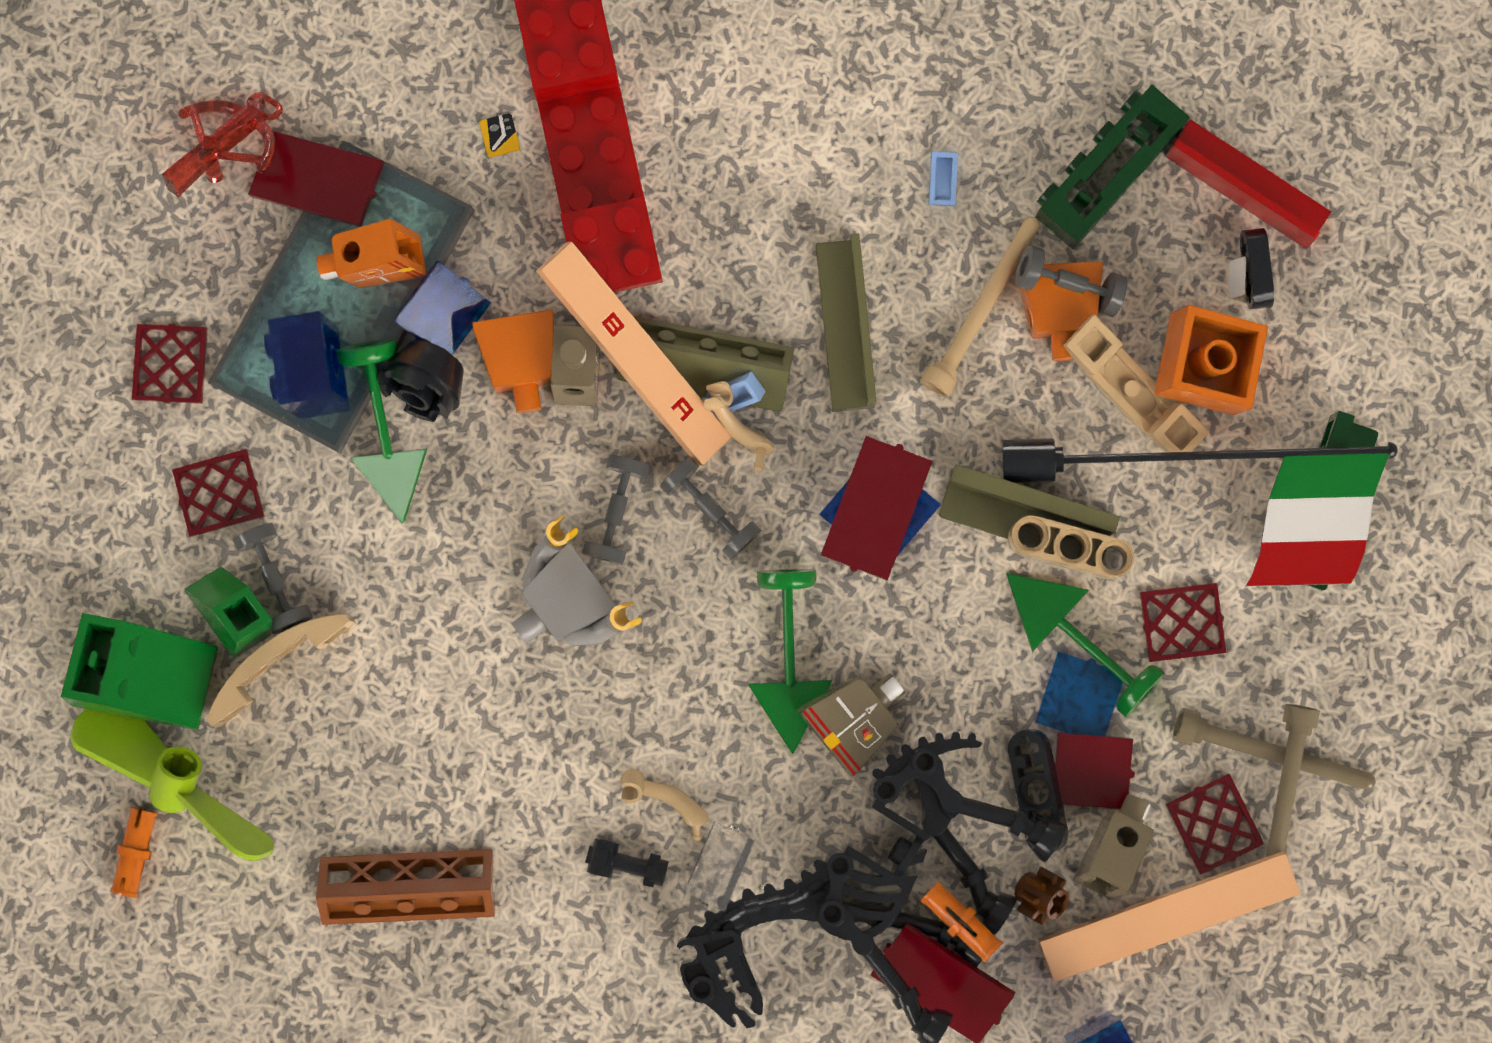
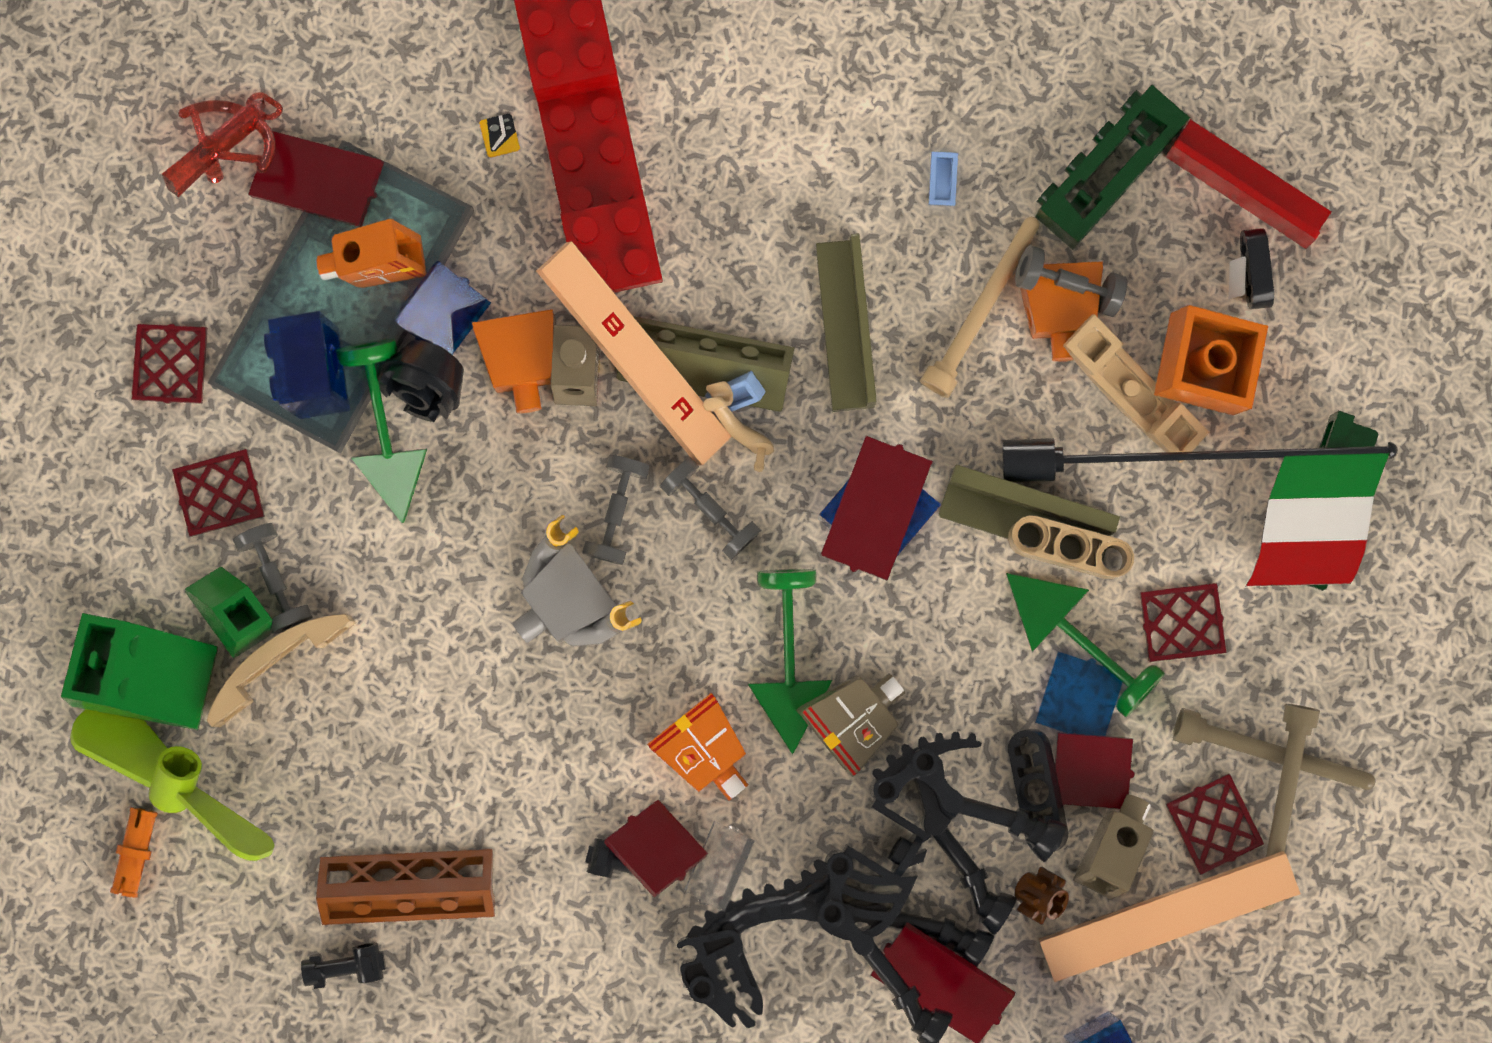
(366, 963): none -> black bar
(656, 848): none -> dark red piece
(690, 811): tan piece -> none
(703, 748): none -> orange torso
(939, 899): orange pin -> none

